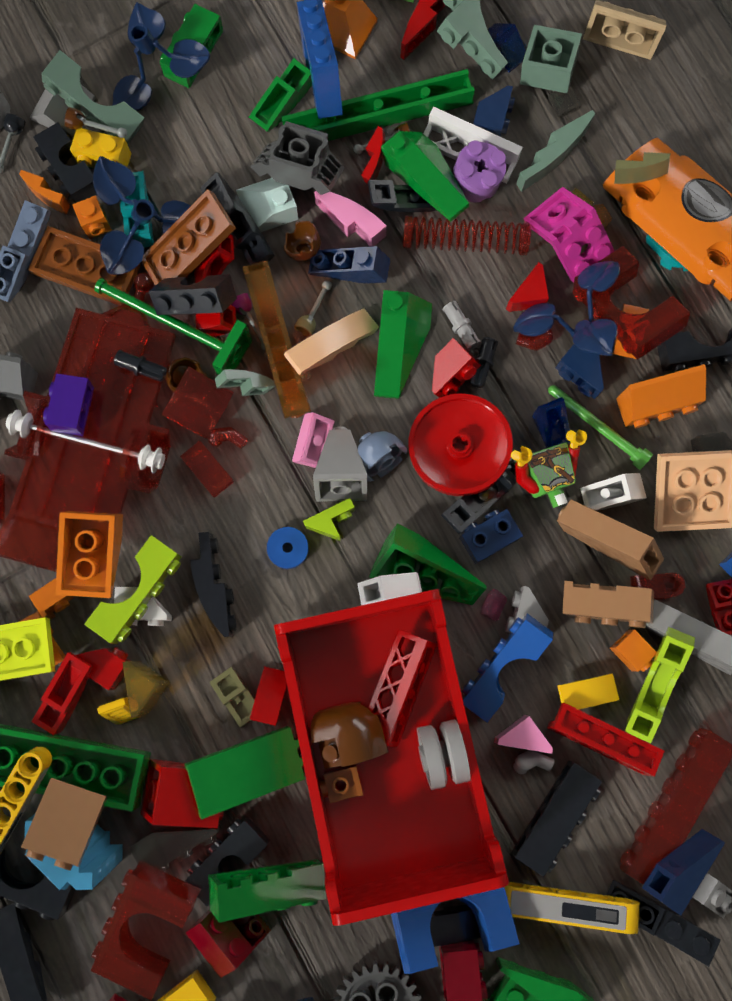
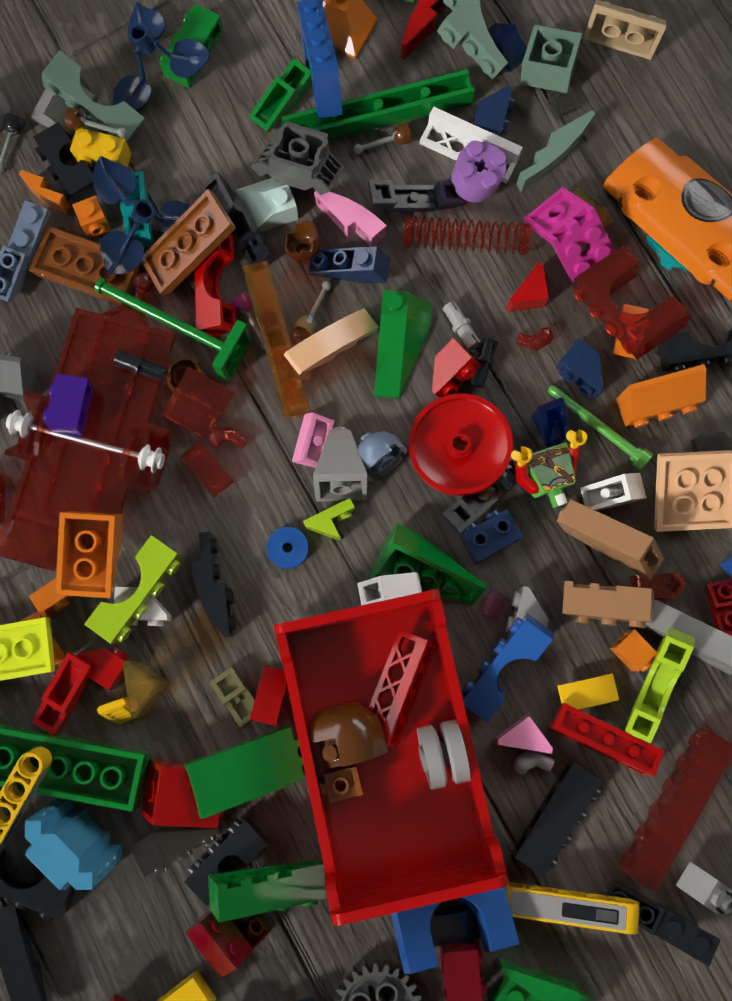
(63, 824): medium nougat brick -> none
(119, 955): clear red arch -> none
(210, 295): black arch -> none
(248, 381): sand green slope -> none
(374, 151): red slope -> none
(425, 170): green wedge -> none
(591, 335): dark blue plant -> none
(652, 167): olive slope -> none
(682, 871): dark blue slope -> none

